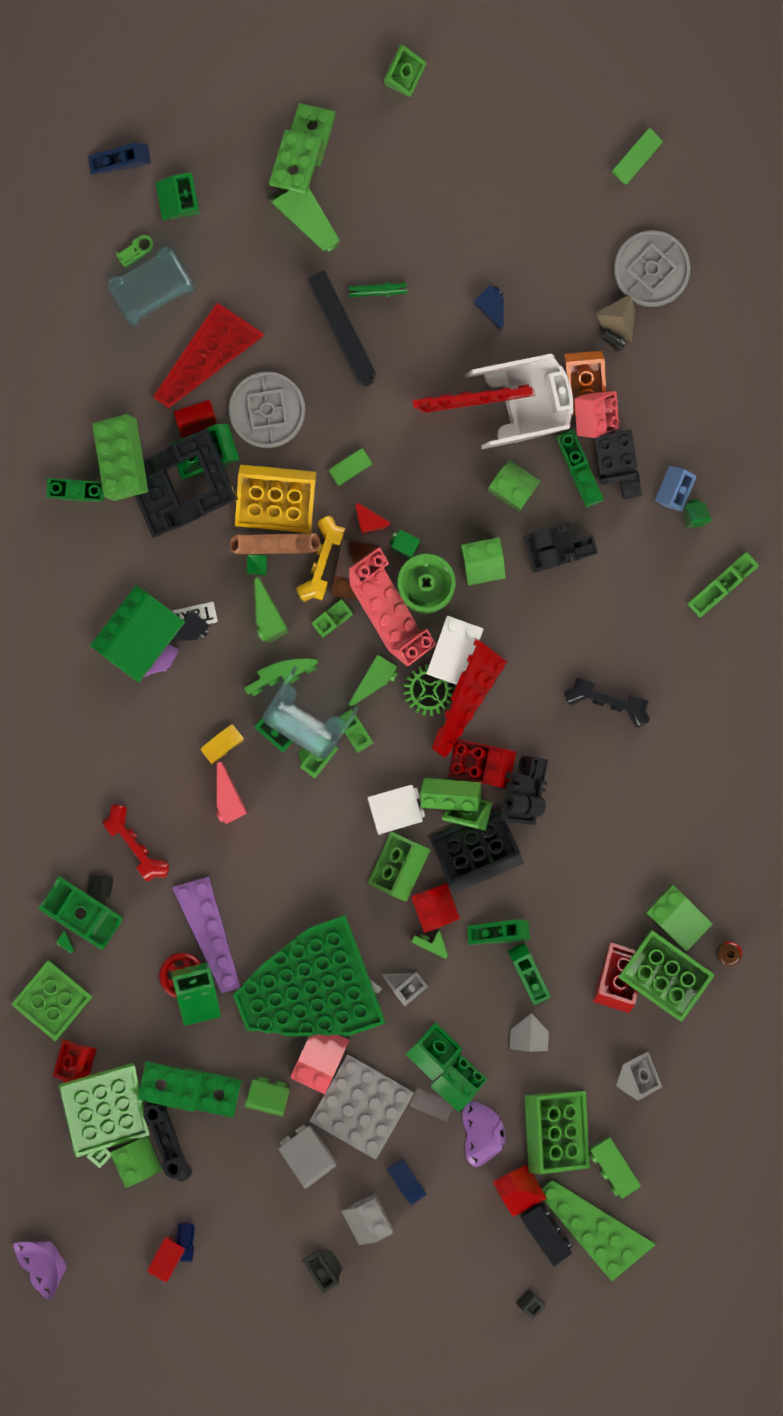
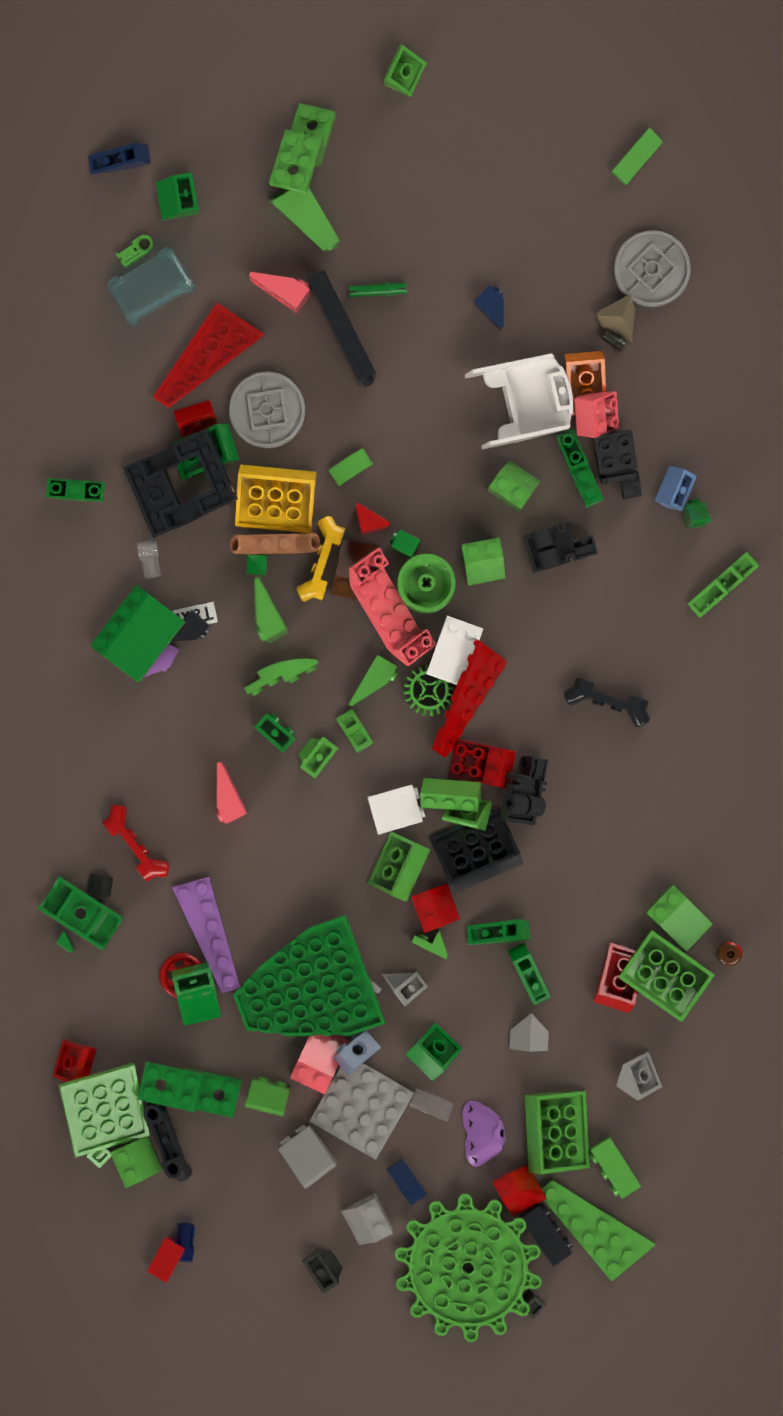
(44, 1263): medium lavender piece -> none
(52, 1000): bright green plate -> none
(120, 457): bright green brick -> none
(149, 555): none -> clear piece
(222, 743): yellow slope -> none
(284, 289): none -> coral slope
(302, 727): clear light blue windscreen -> none
(332, 618): bright green slope -> none
(348, 1059): none -> sand blue brick
(459, 1083): green slope -> none
(463, 1296): none -> bright green plate
(467, 399): red wing -> none

